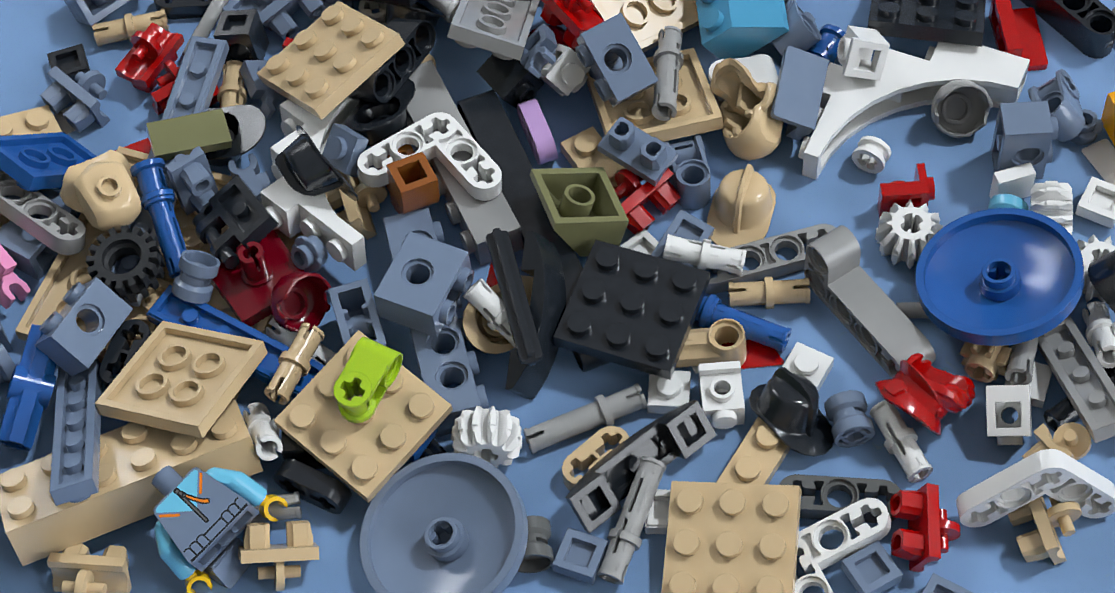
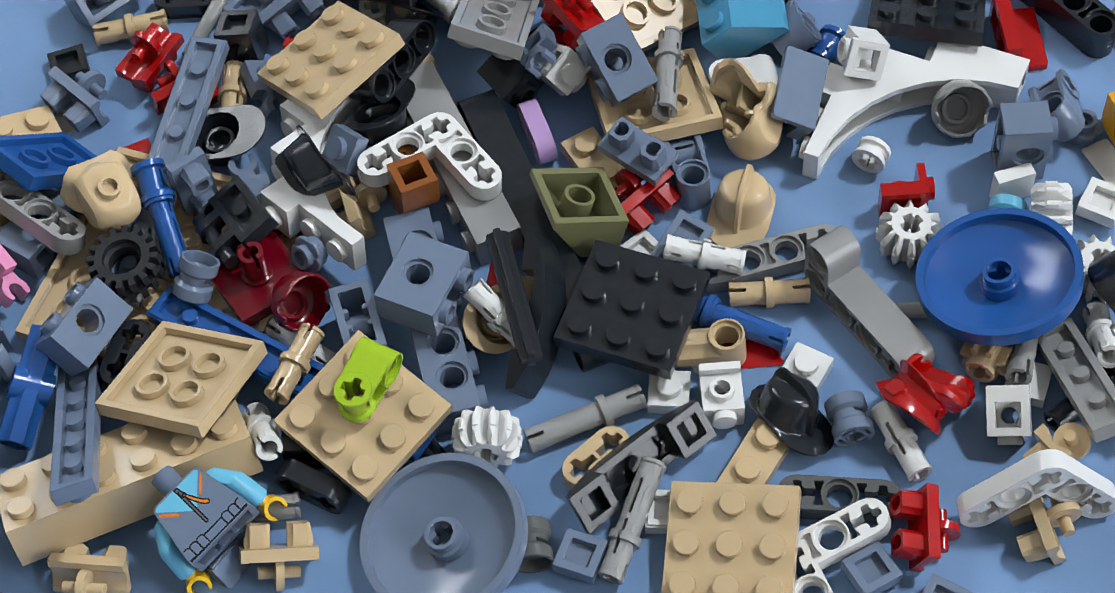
(187, 132): olive tile -> none

